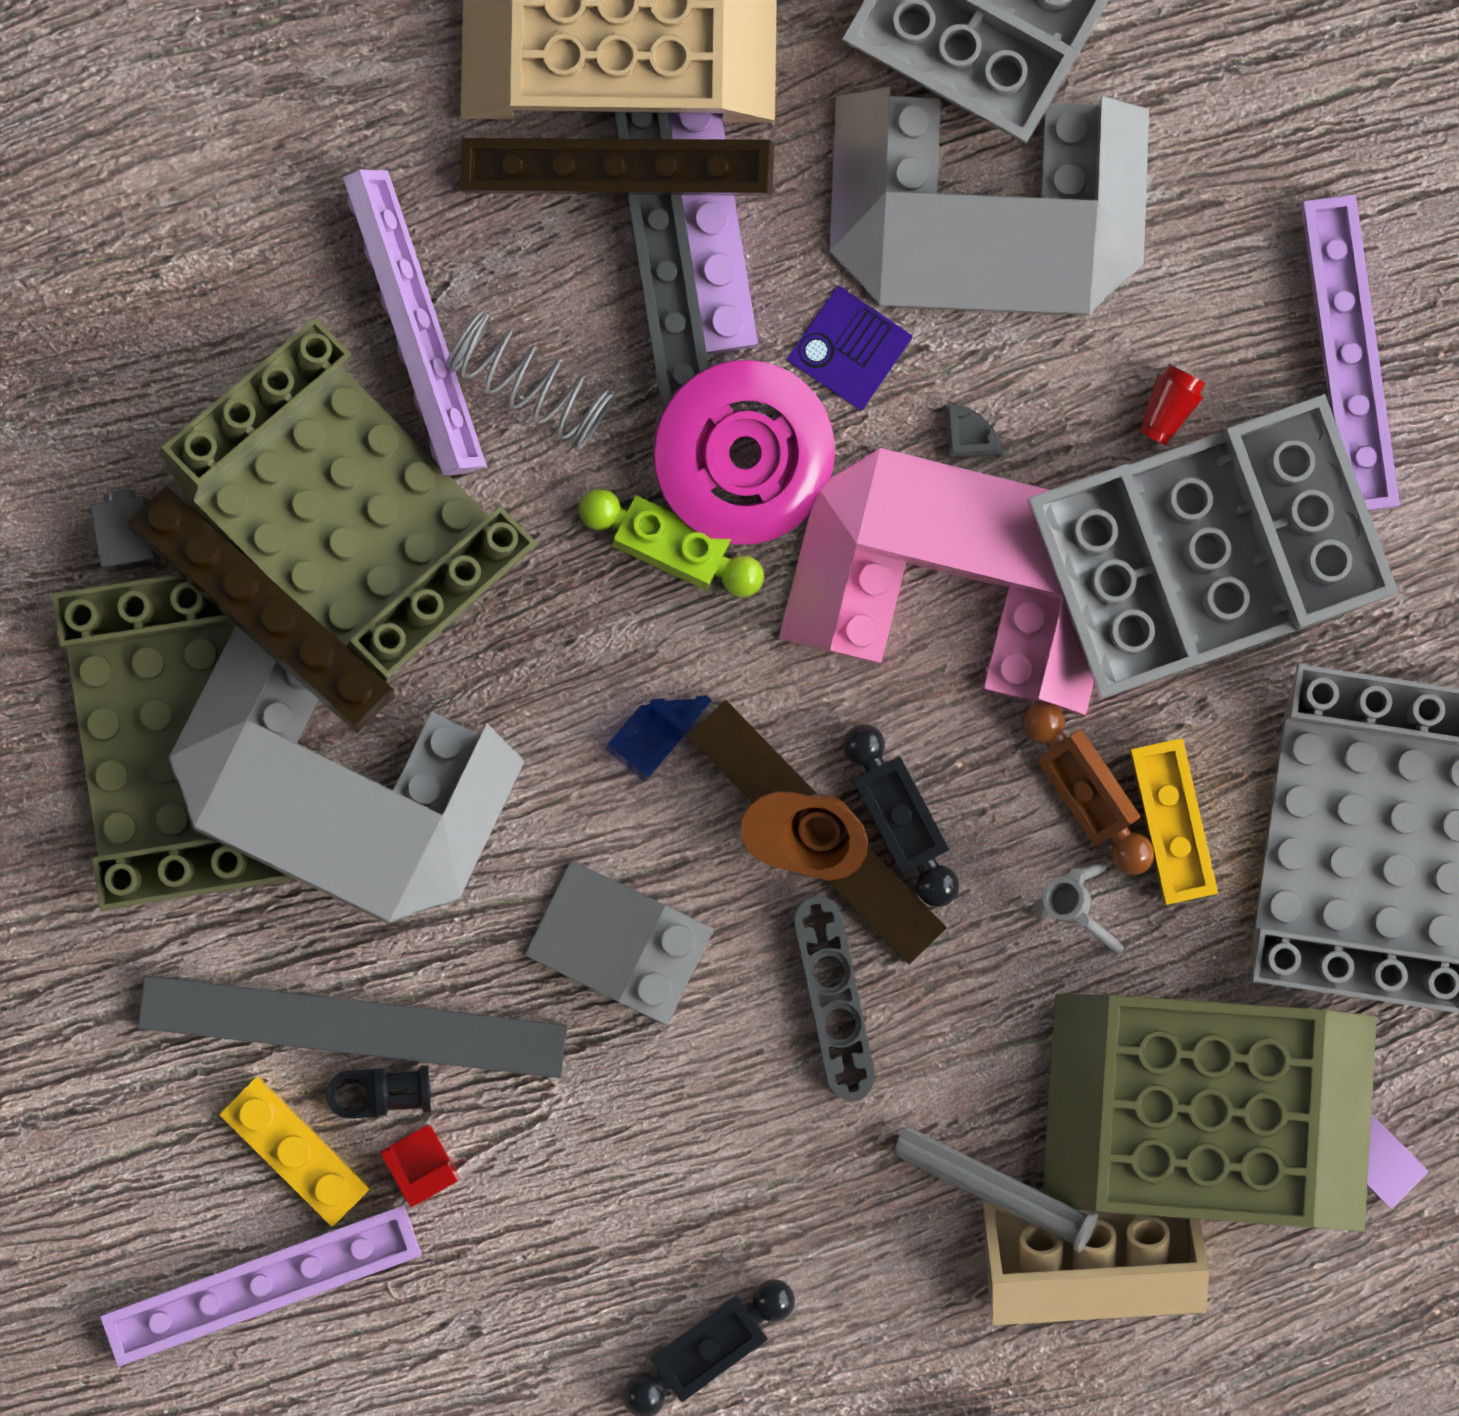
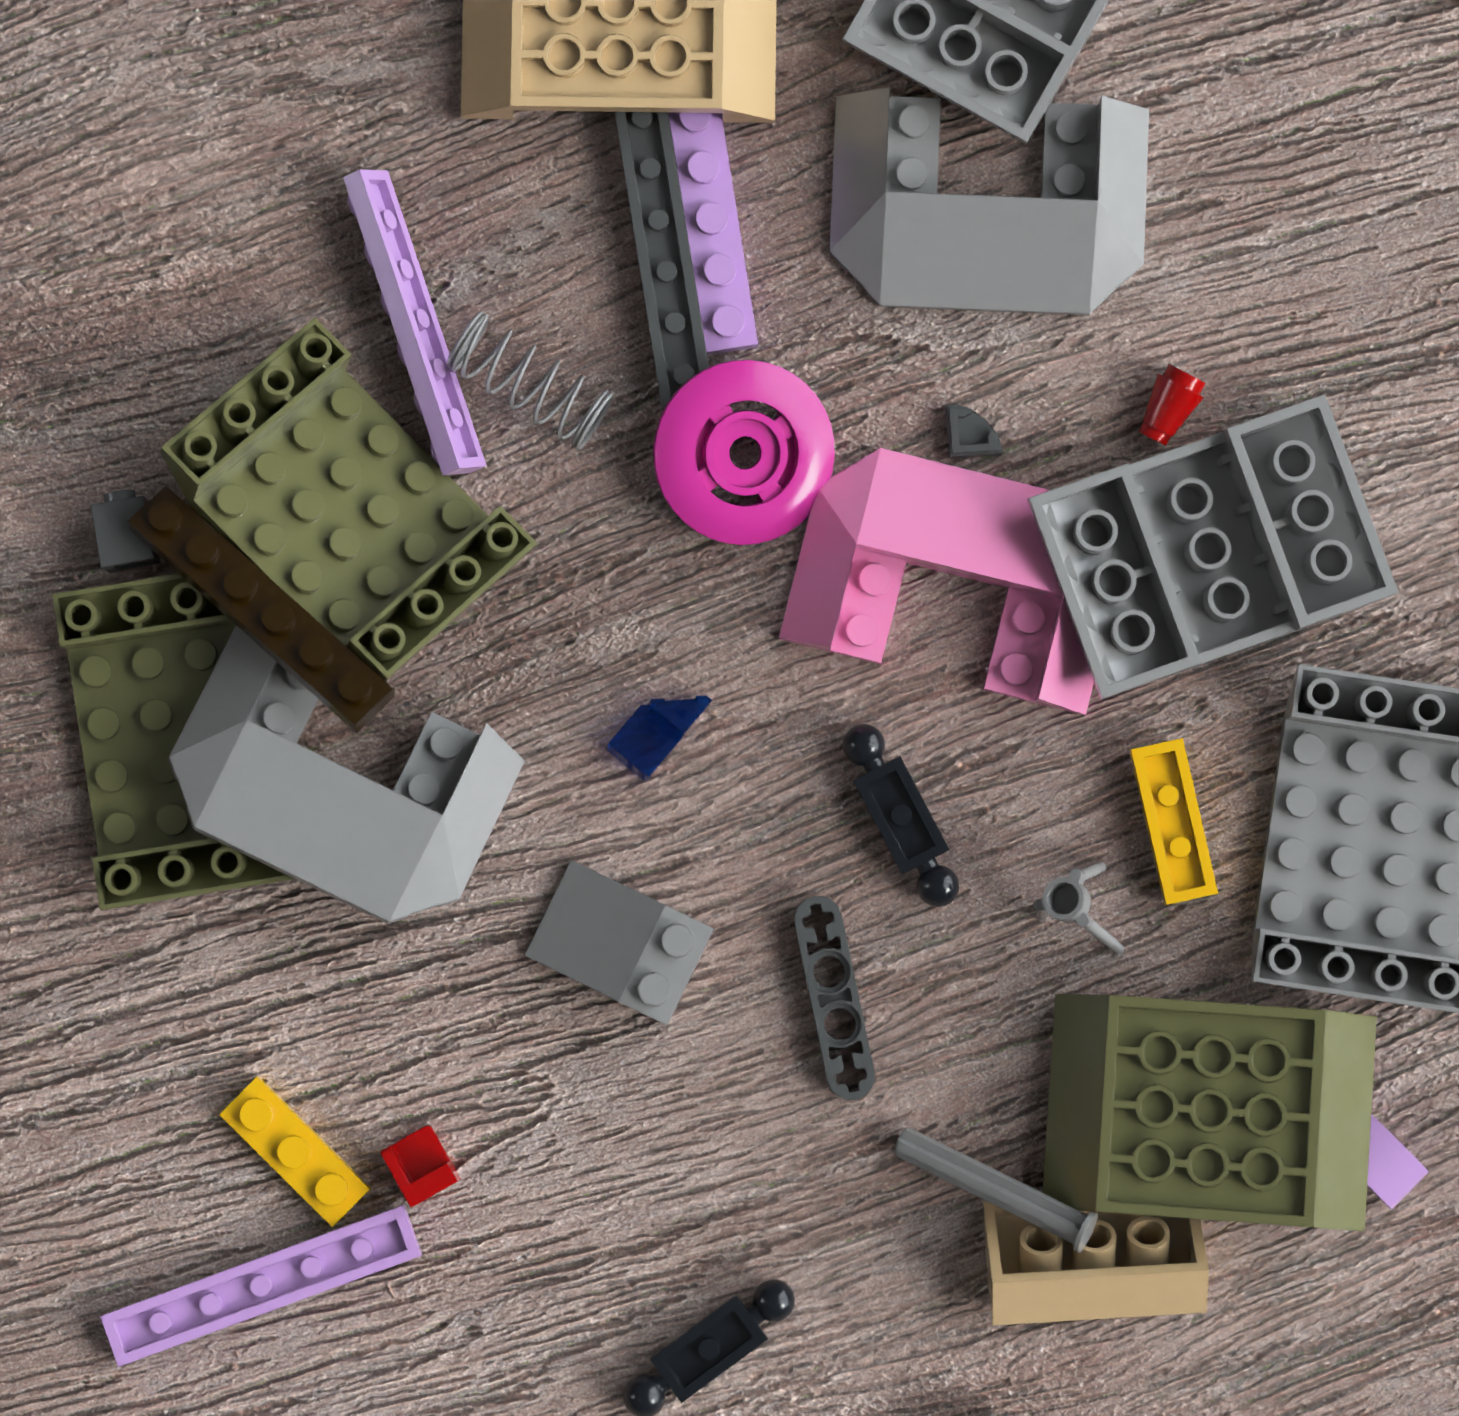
(352, 1026): dark grey tile -> none
(378, 1092): black connector -> none
(617, 166): dark brown plate -> none
(669, 543): lime plate -> none
(805, 834): dark orange piece -> none
(850, 348): dark purple sticker -> none
(872, 888): dark brown tile -> none
(1088, 788): dark orange plate -> none
(1350, 344): lavender plate -> none

